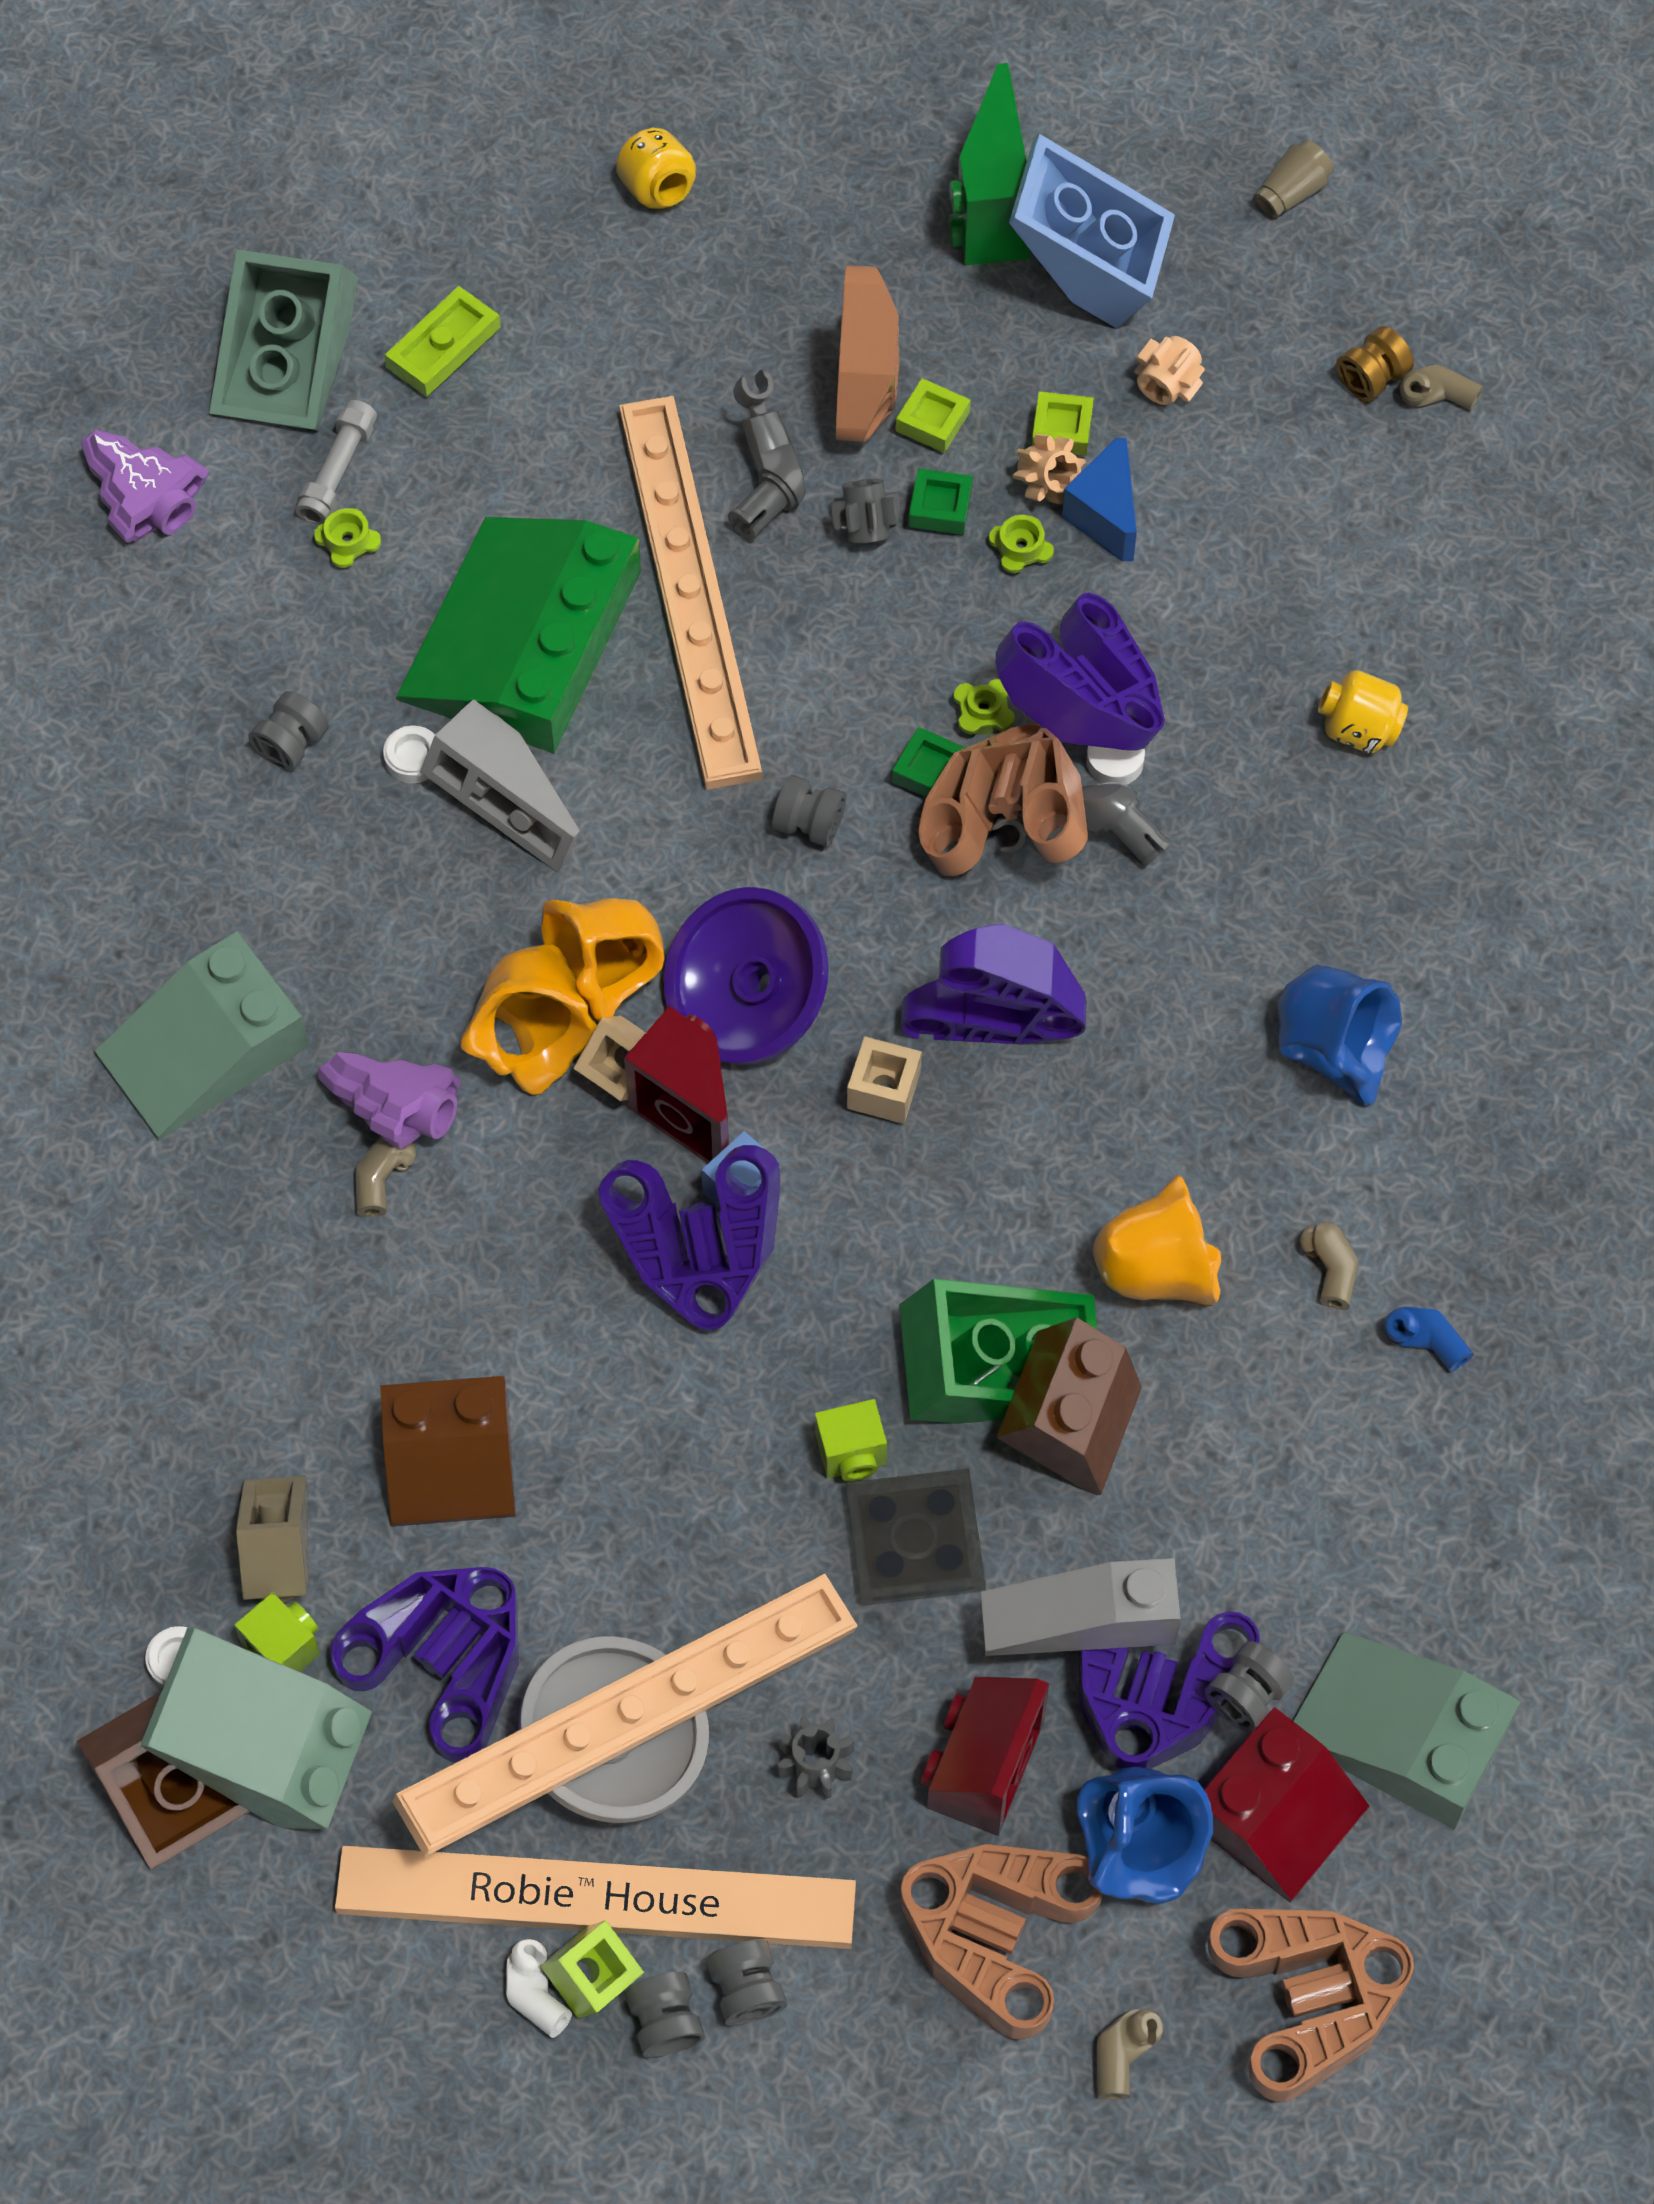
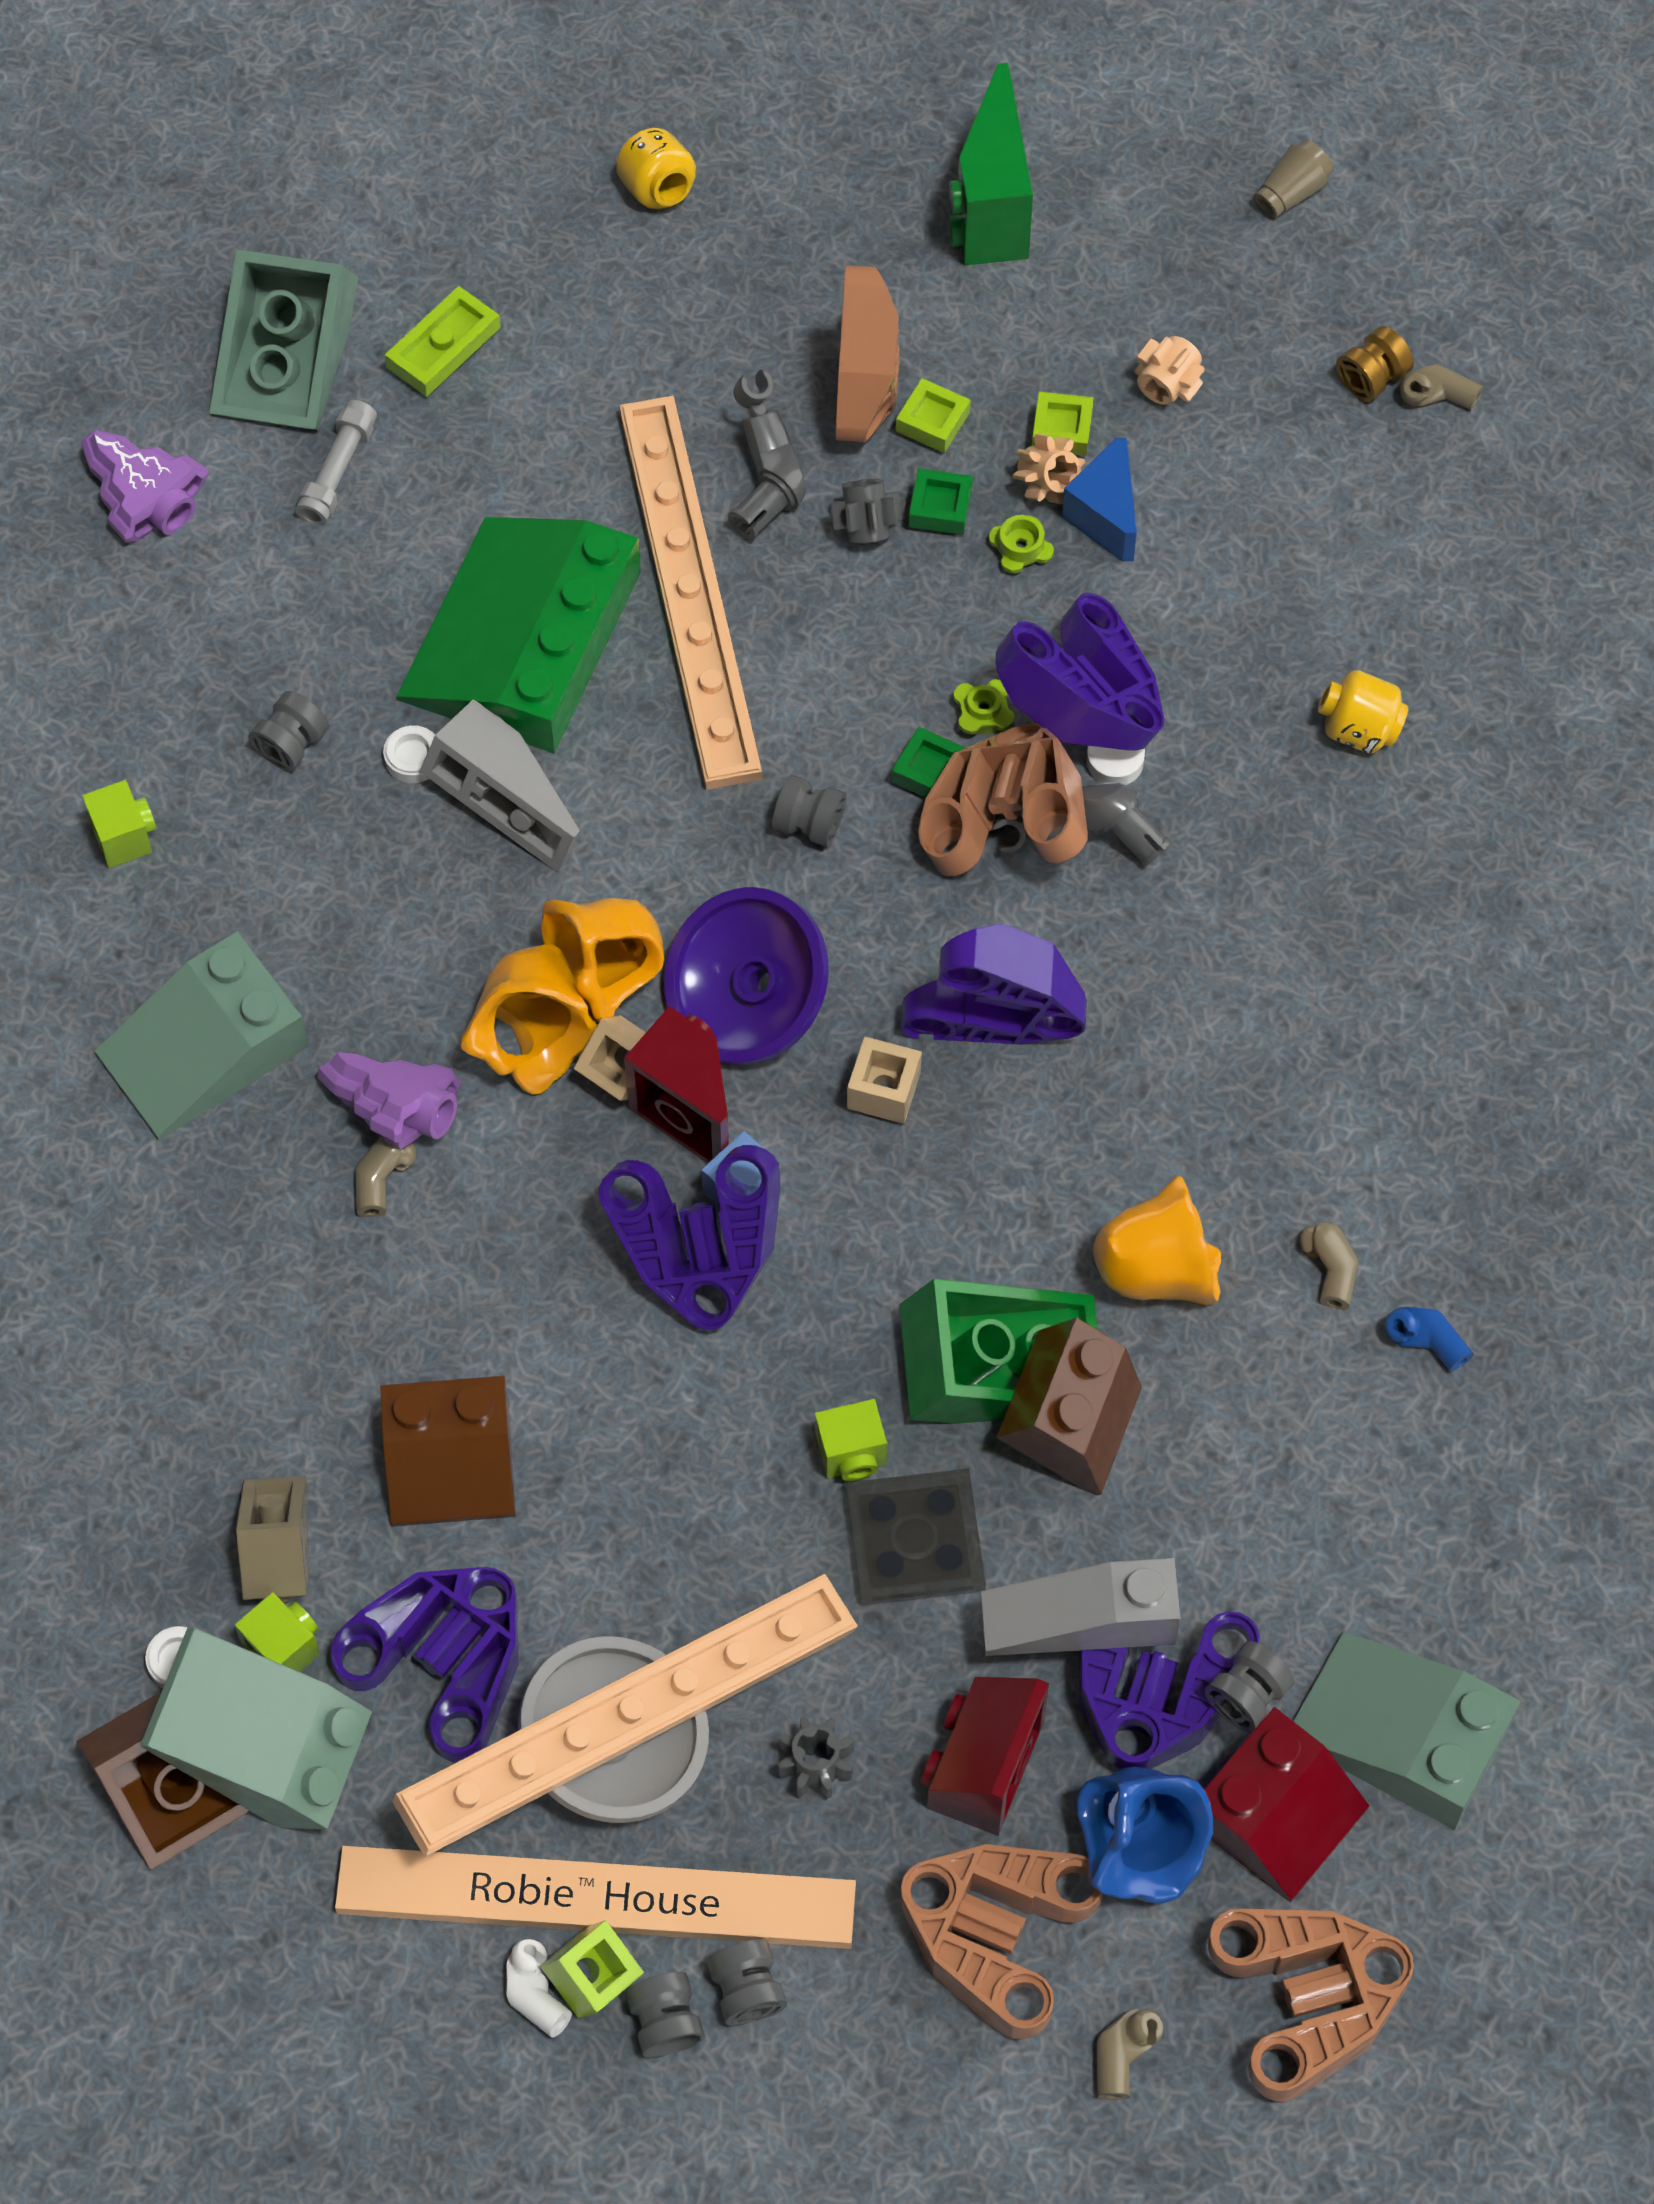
(119, 823): none -> lime plate
(342, 523): lime plate -> none
(1090, 232): medium blue slope -> none
(1340, 1027): blue piece -> none

